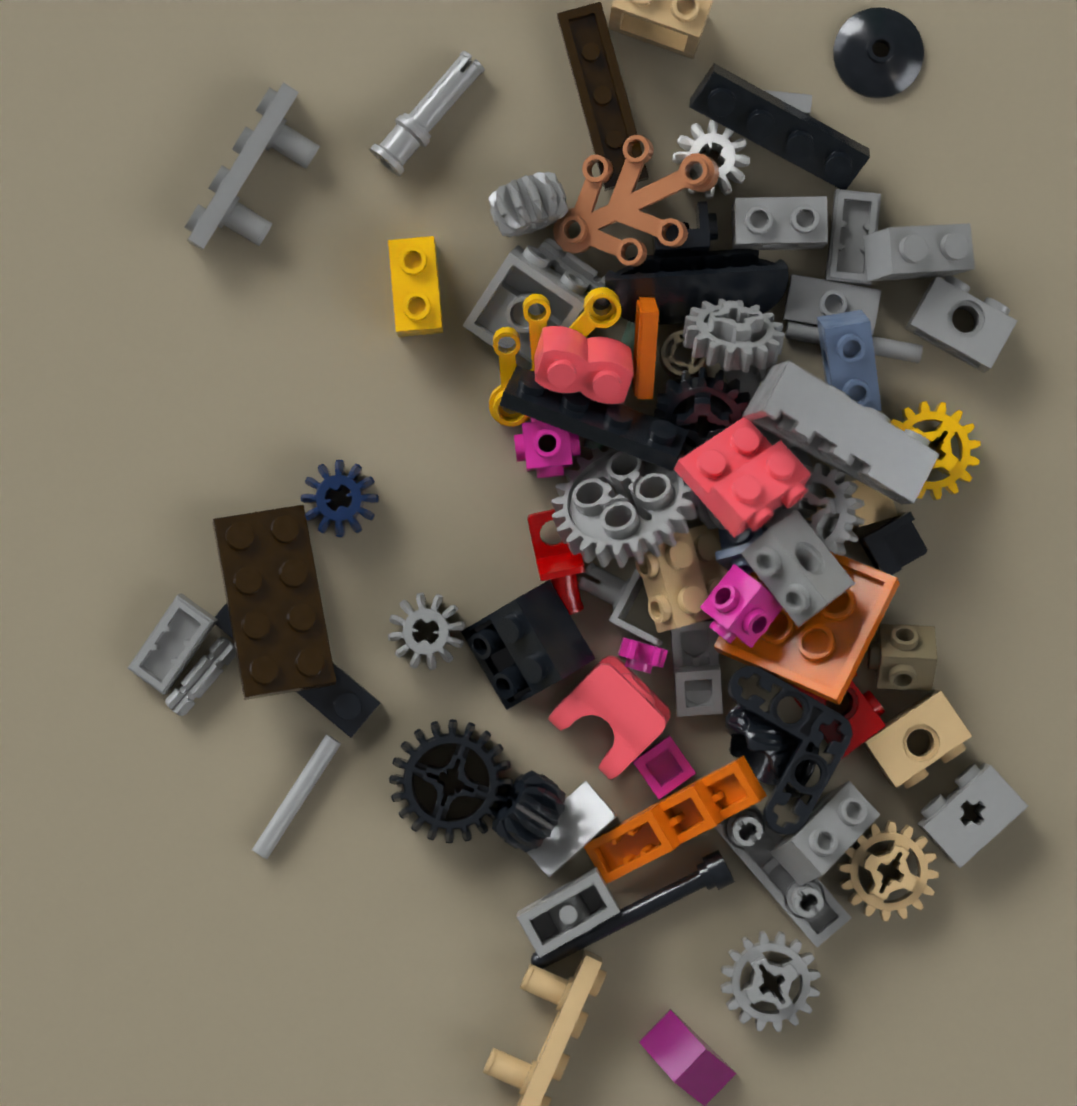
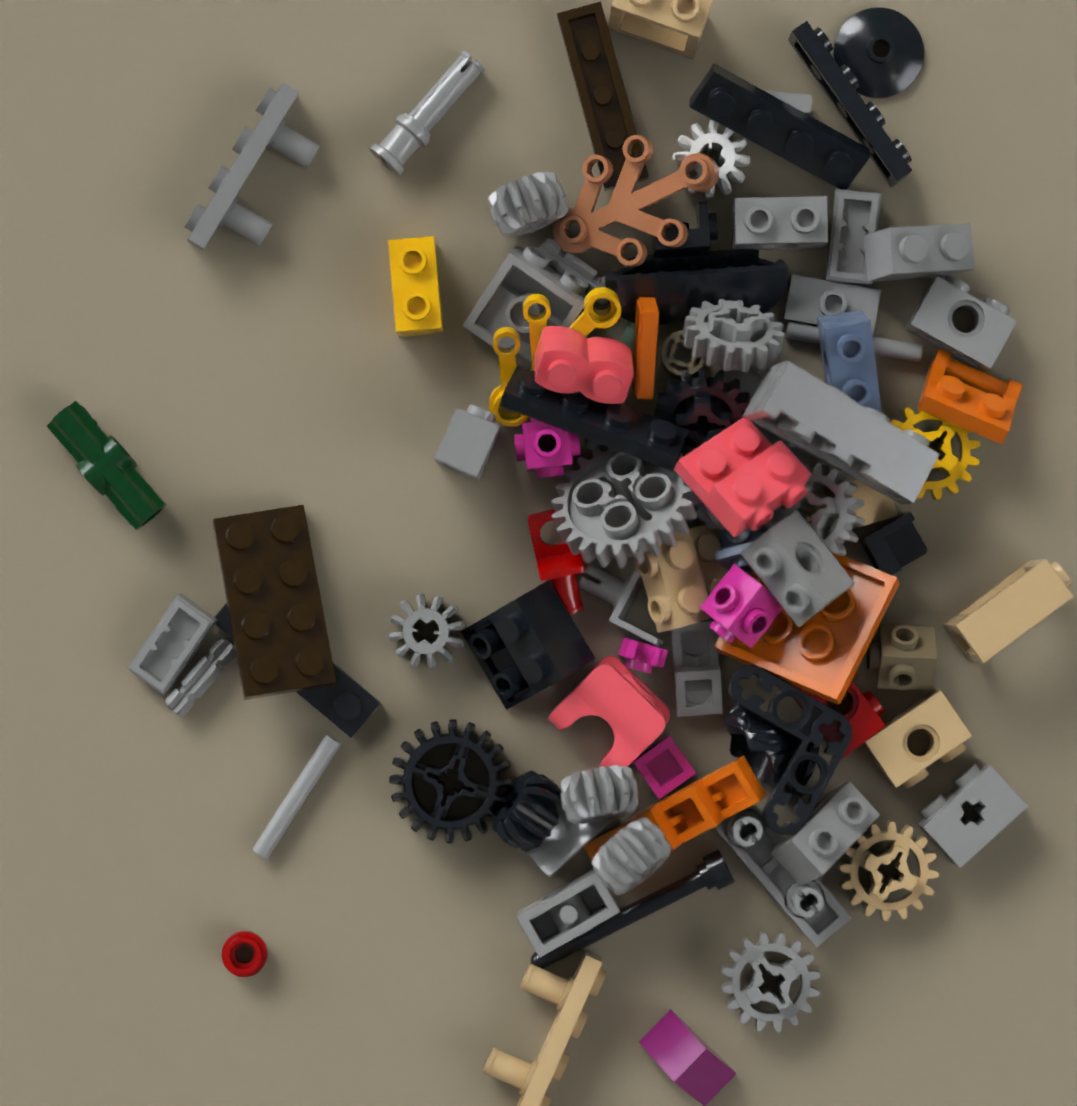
(106, 465): none -> dark green piece
(237, 966): none -> red plate
(337, 483): dark blue gear -> none
(468, 441): none -> light grey brick
(599, 794): none -> light grey gear
(631, 856): none -> light grey gear
(841, 87): none -> black plate
(963, 405): none -> orange plate
(1009, 609): none -> tan window

